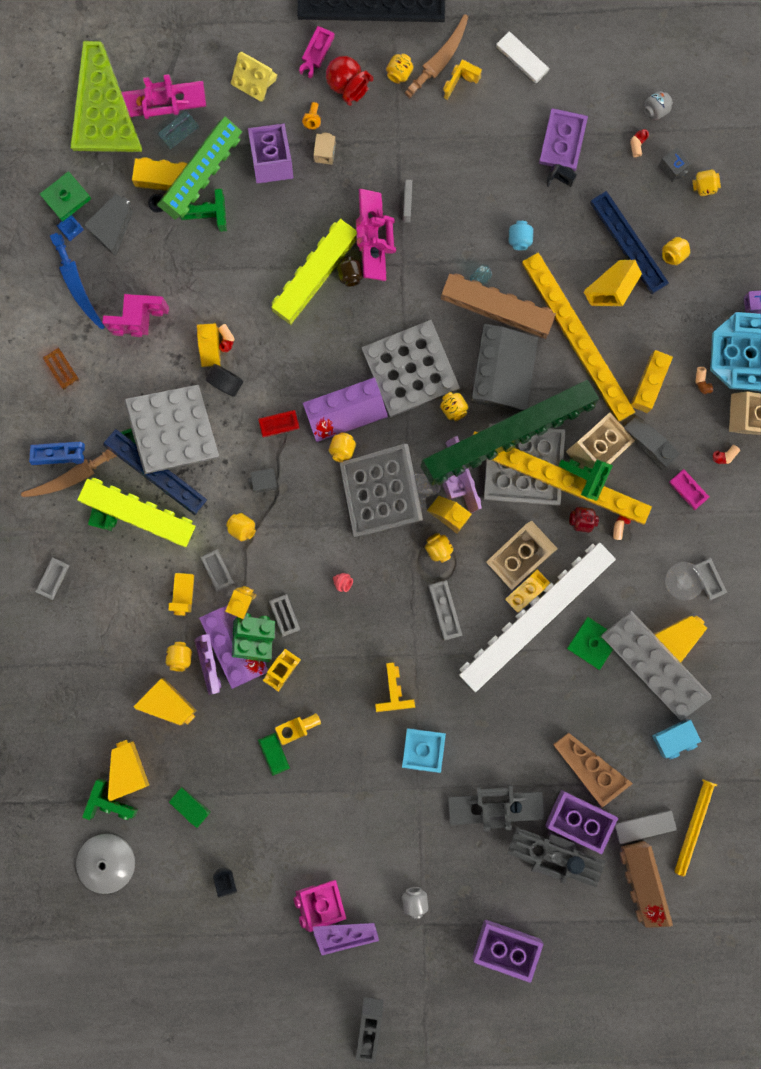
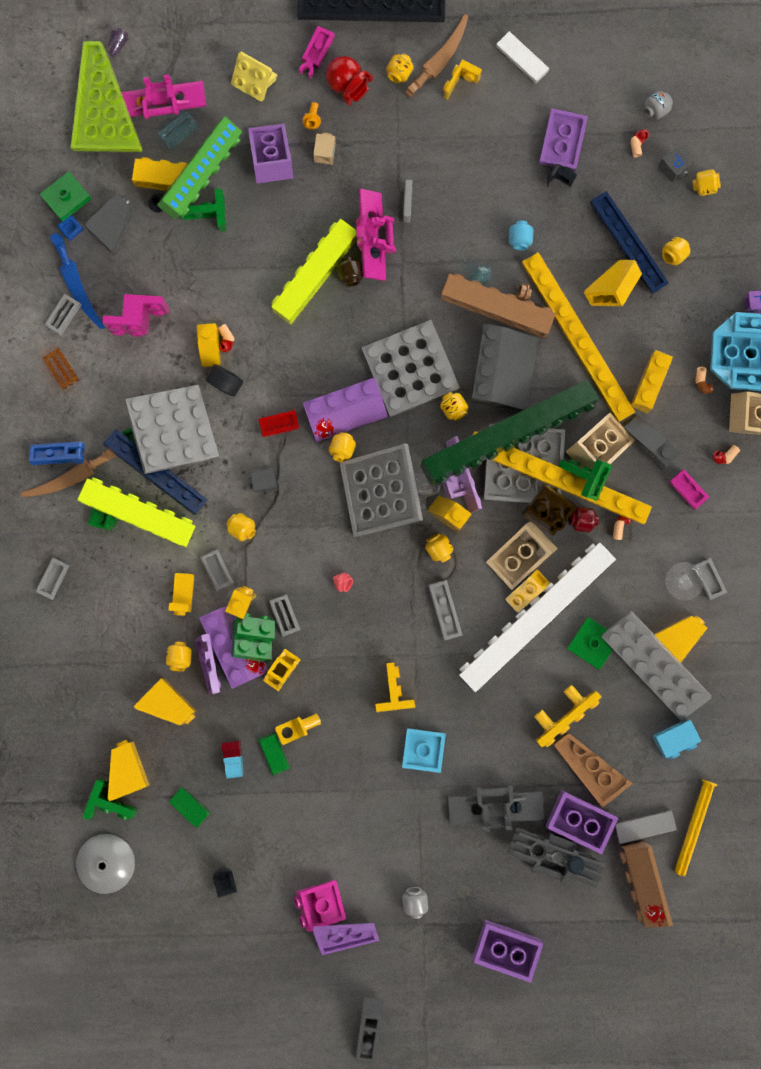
(69, 317): none -> light grey tile
(117, 41): none -> clear purple cone
(233, 759): none -> leg
(523, 292): none -> medium nougat plate
(549, 510): none -> dark brown plate
(552, 728): none -> yellow plate

